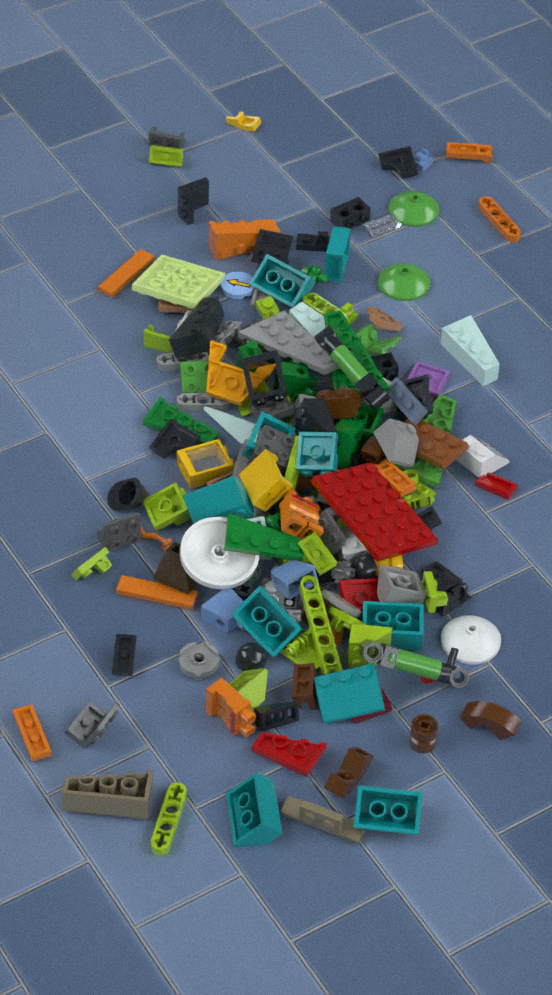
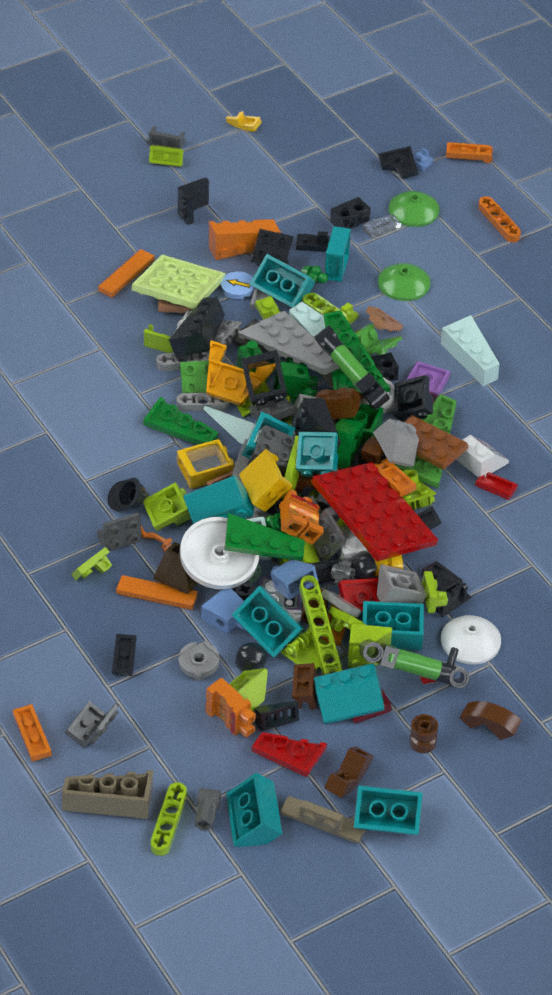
(173, 438): black tile -> none
(207, 803): none -> dark grey piece
(317, 553): lime hinge -> none
(406, 401): sand blue plate -> none

